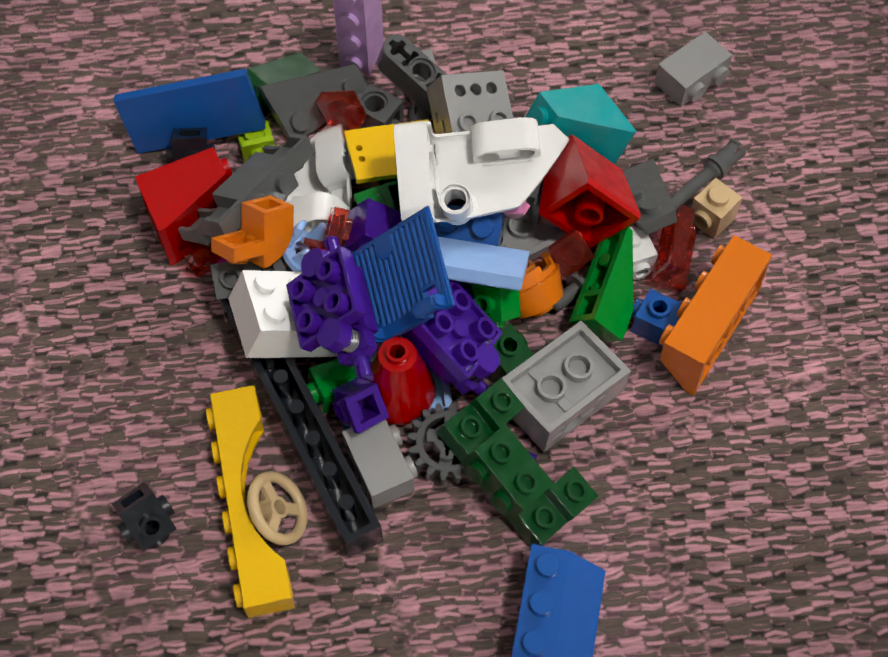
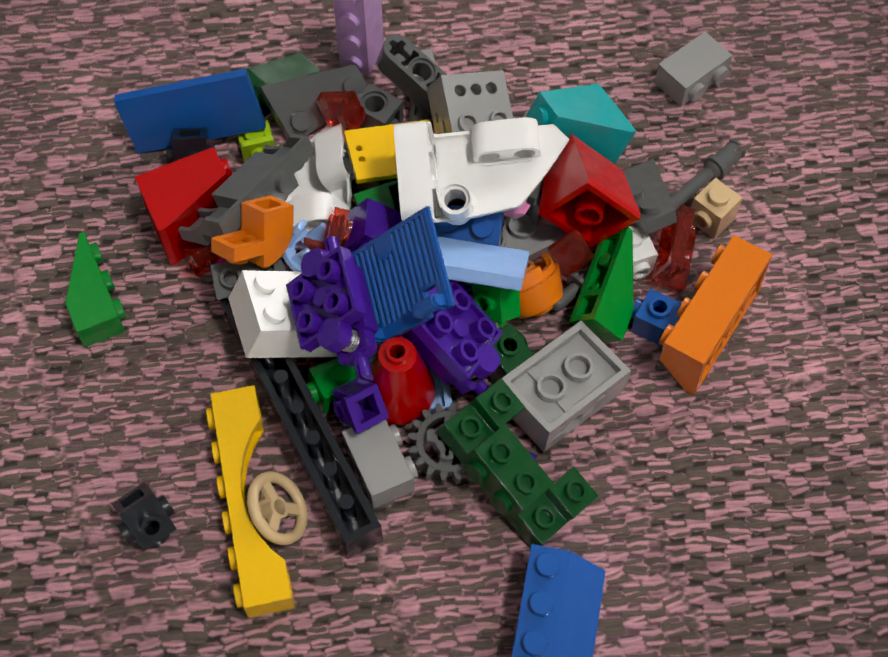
(89, 298): none -> green slope

